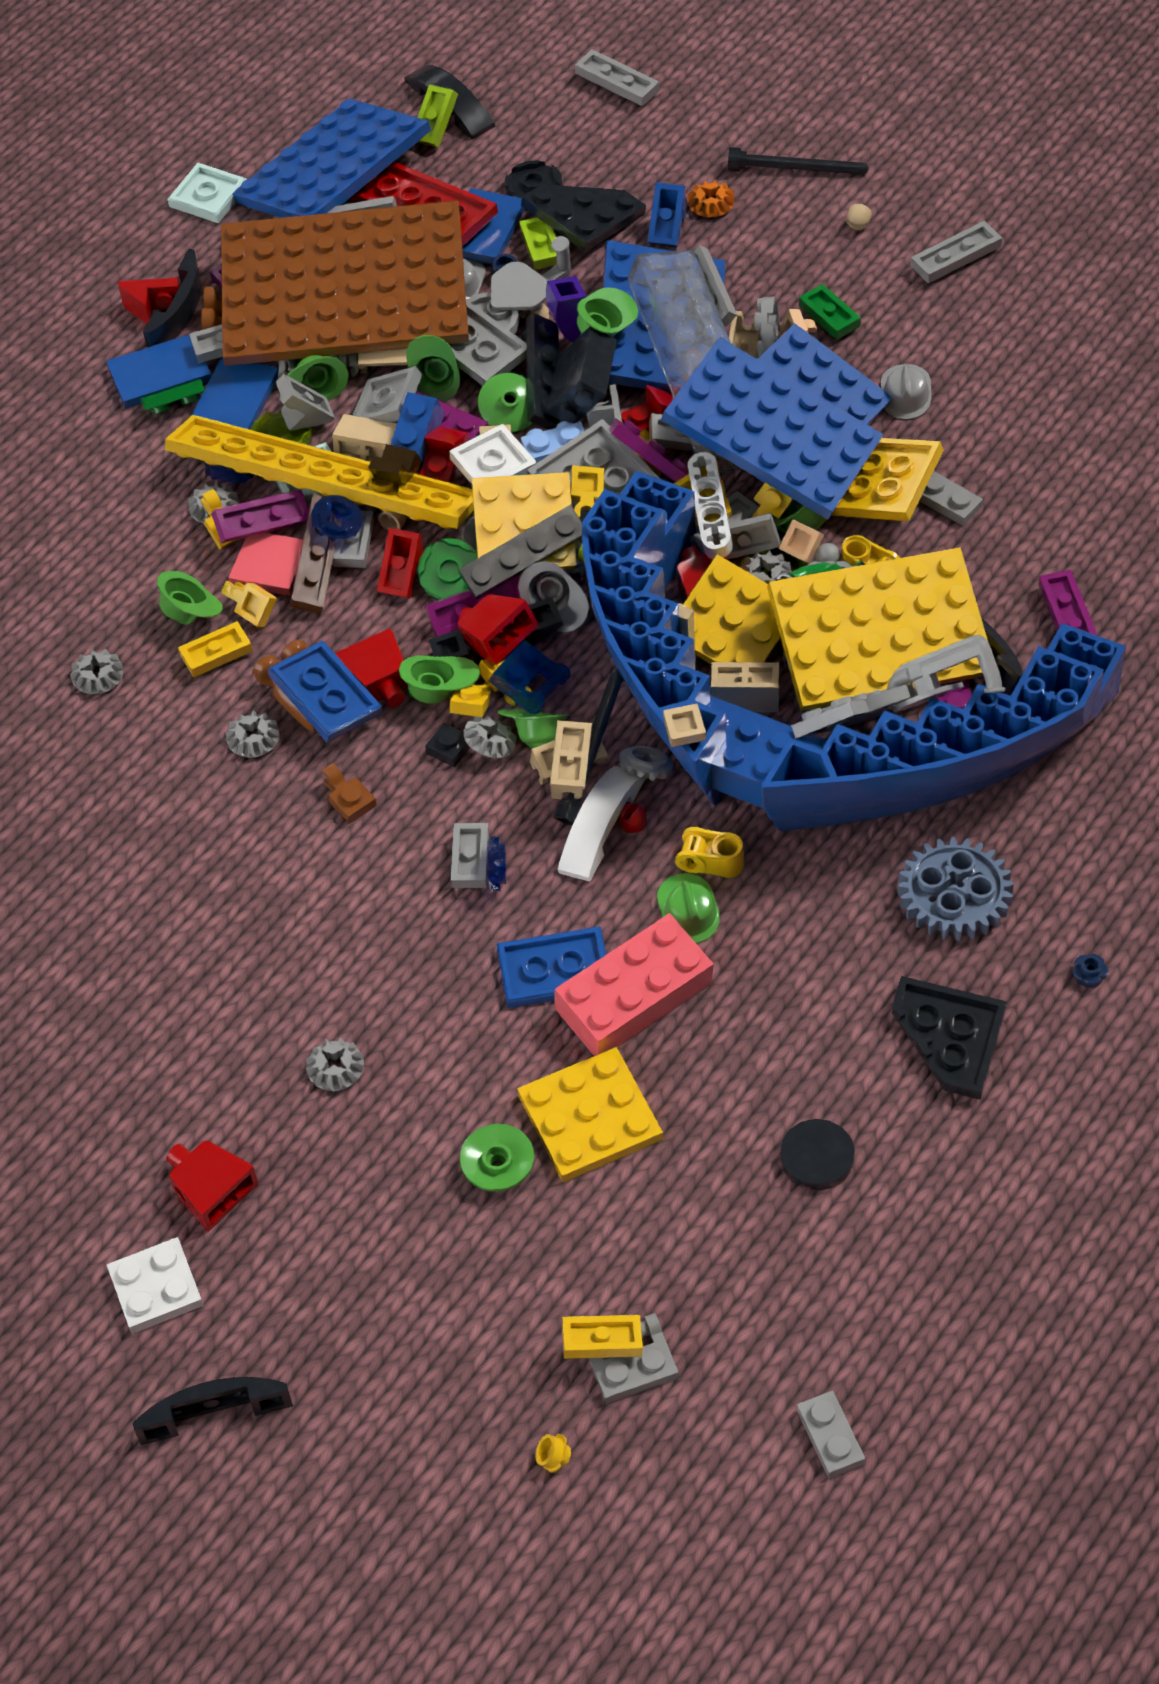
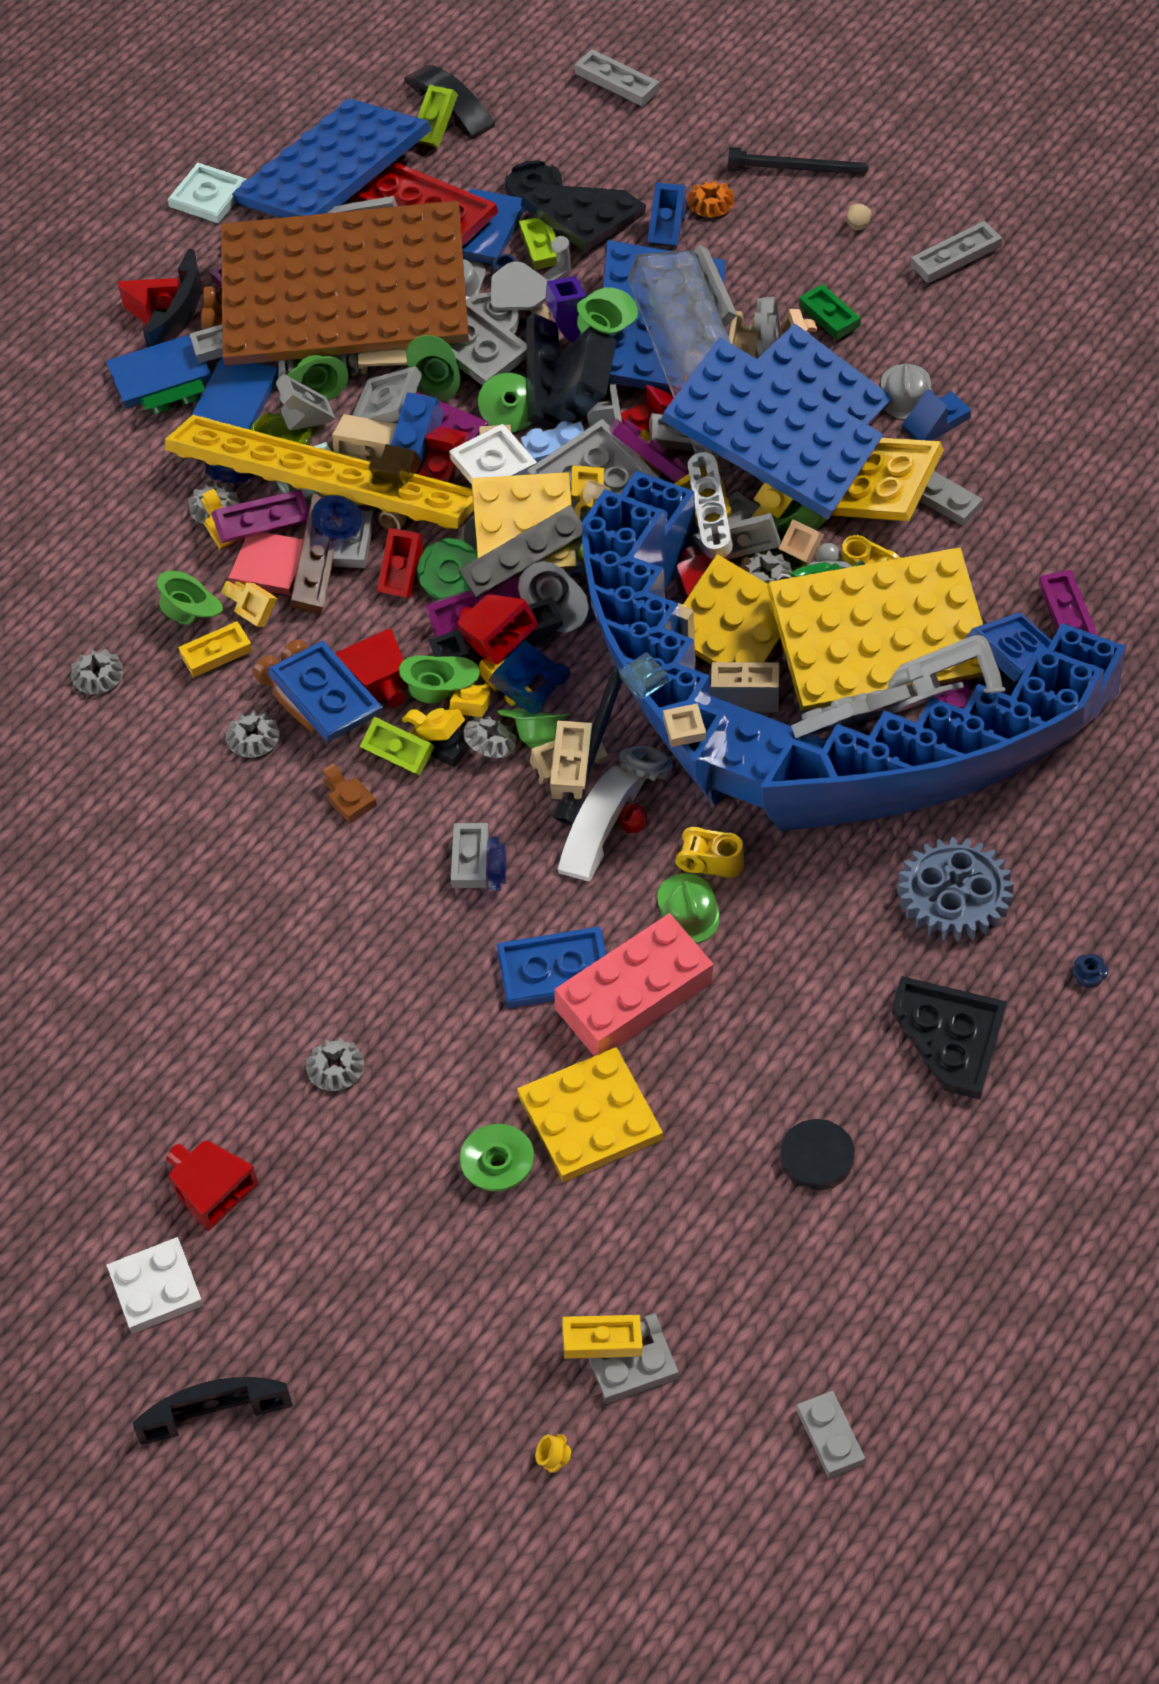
(397, 746): none -> lime plate
(436, 725): none -> yellow plate
(593, 490): none -> tan hinge
(643, 676): none -> clear light blue plate
(935, 416): none -> blue slope
(1012, 642): none -> blue tile

